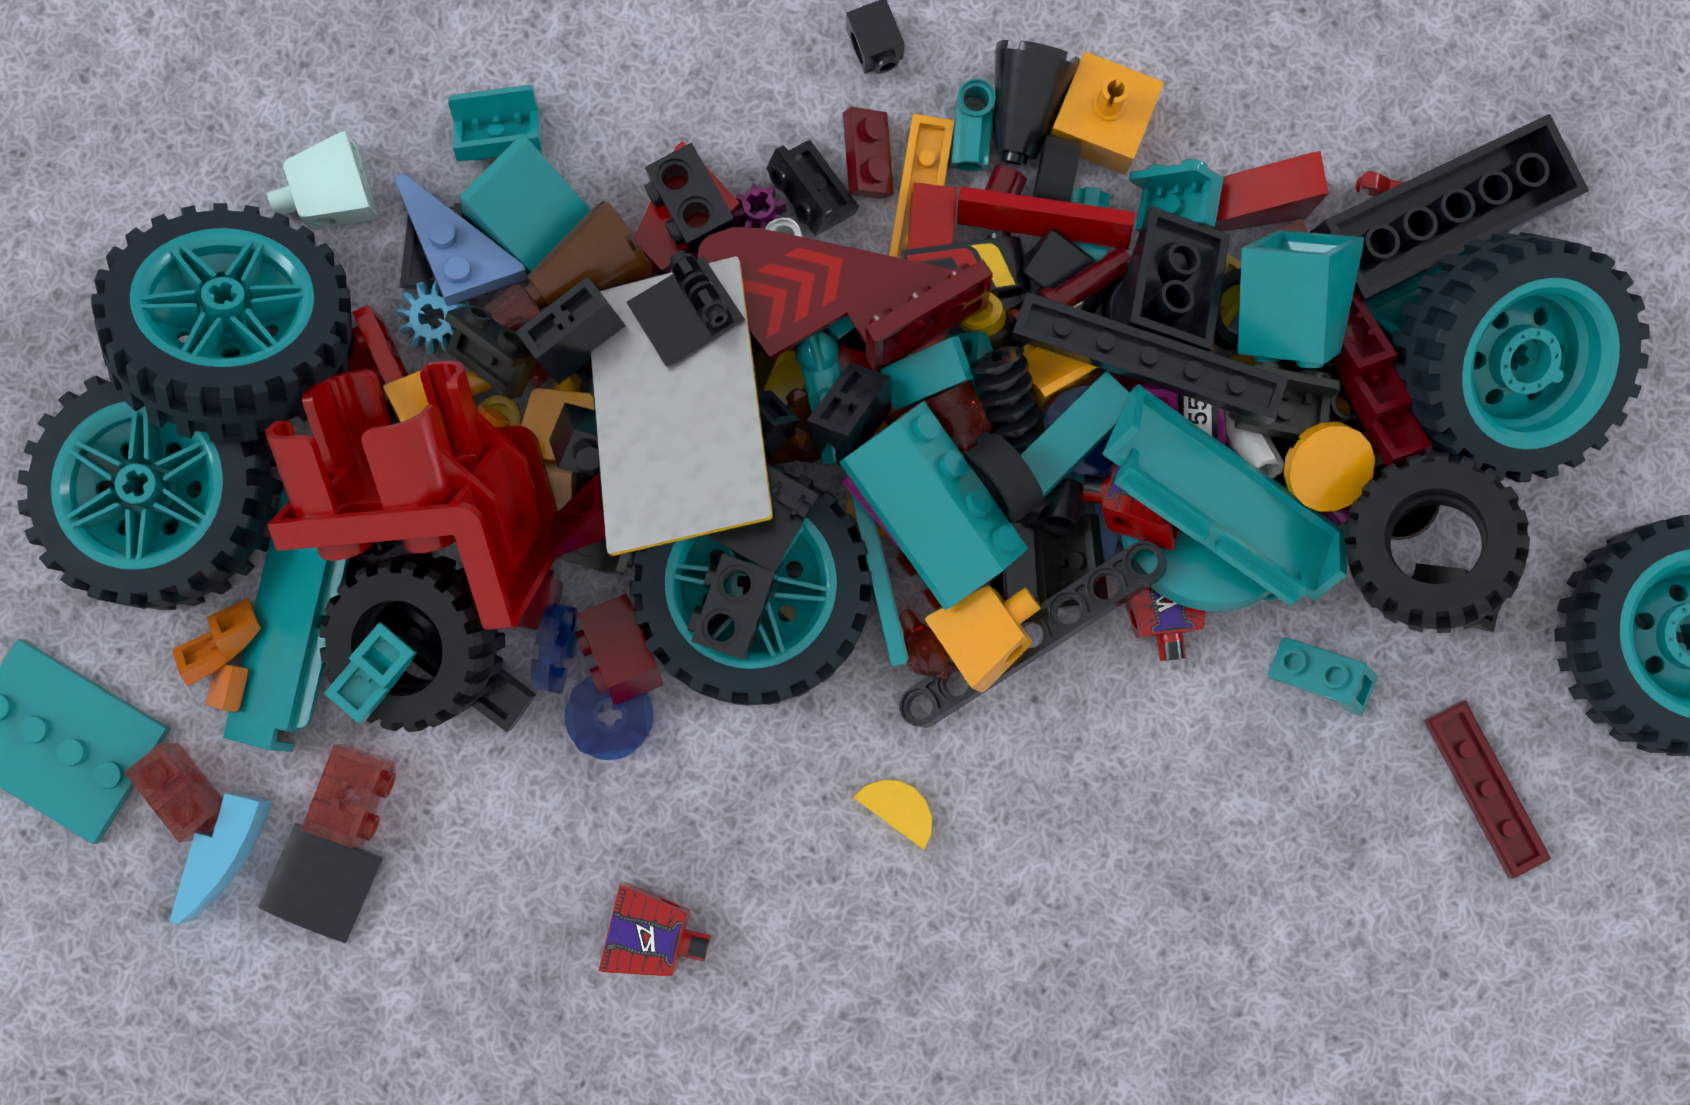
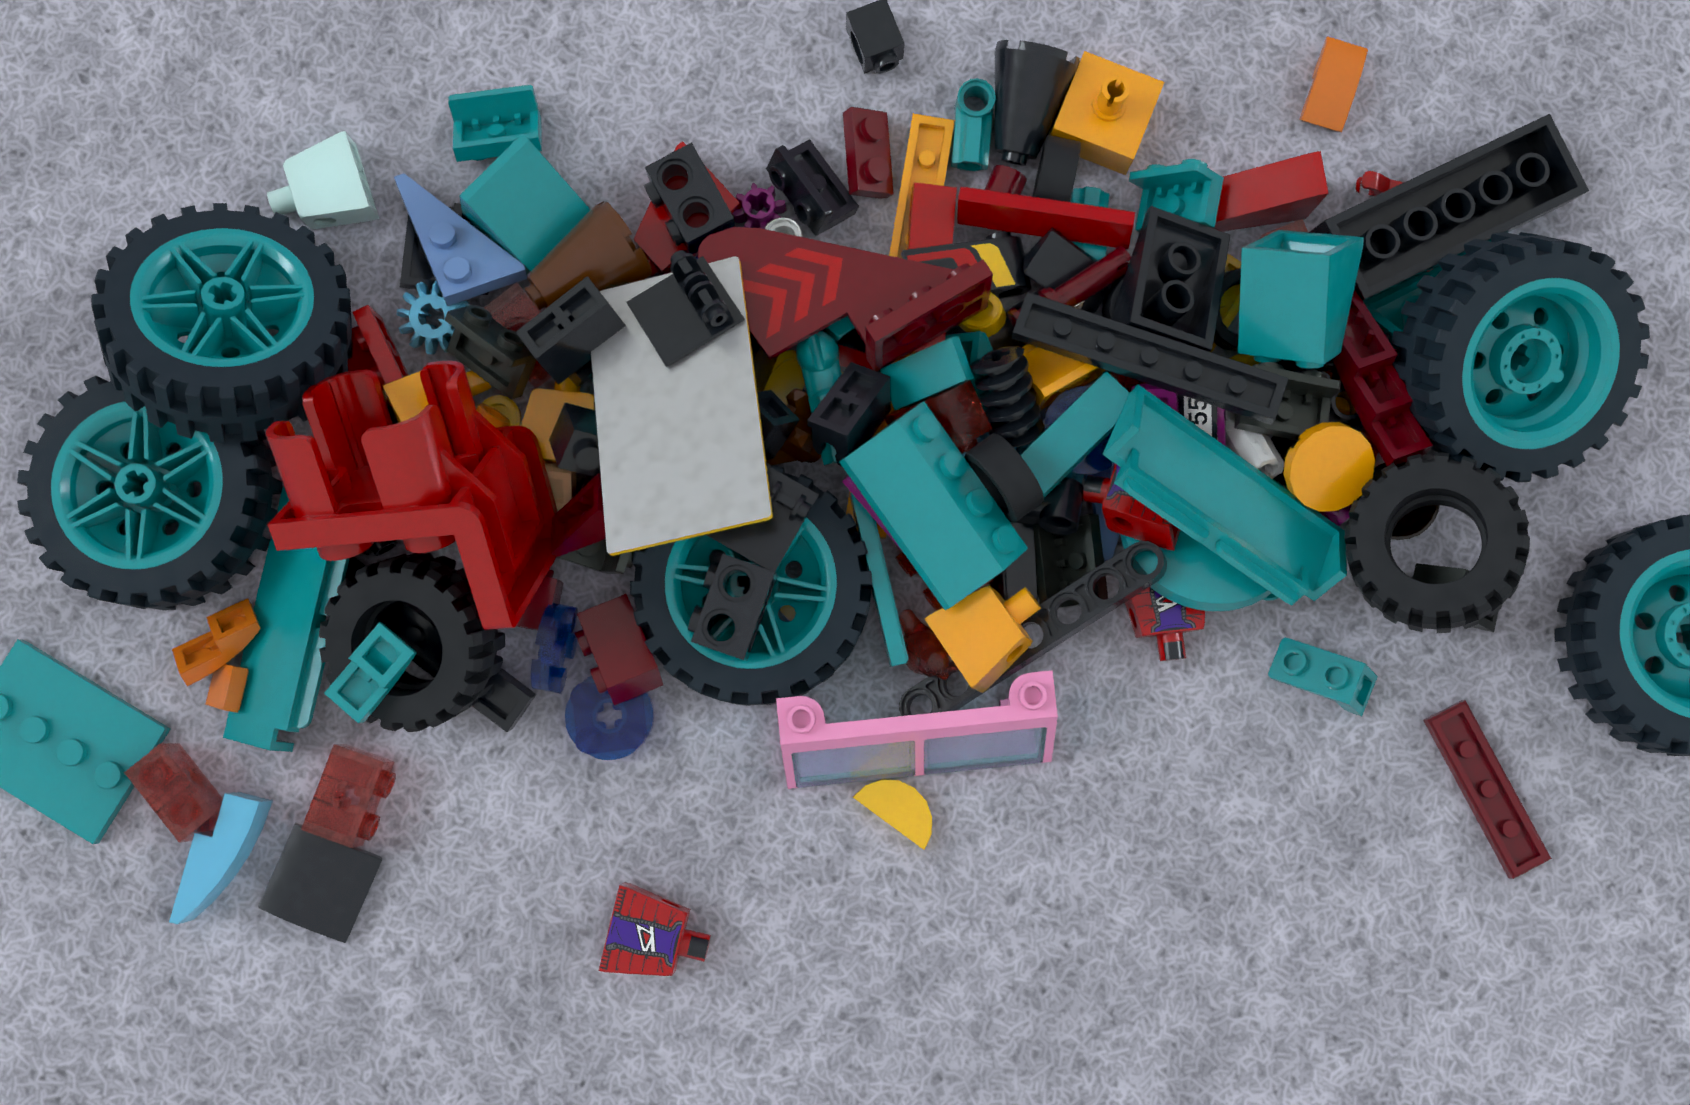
(919, 744): none -> windscreen
(1334, 84): none -> orange slope

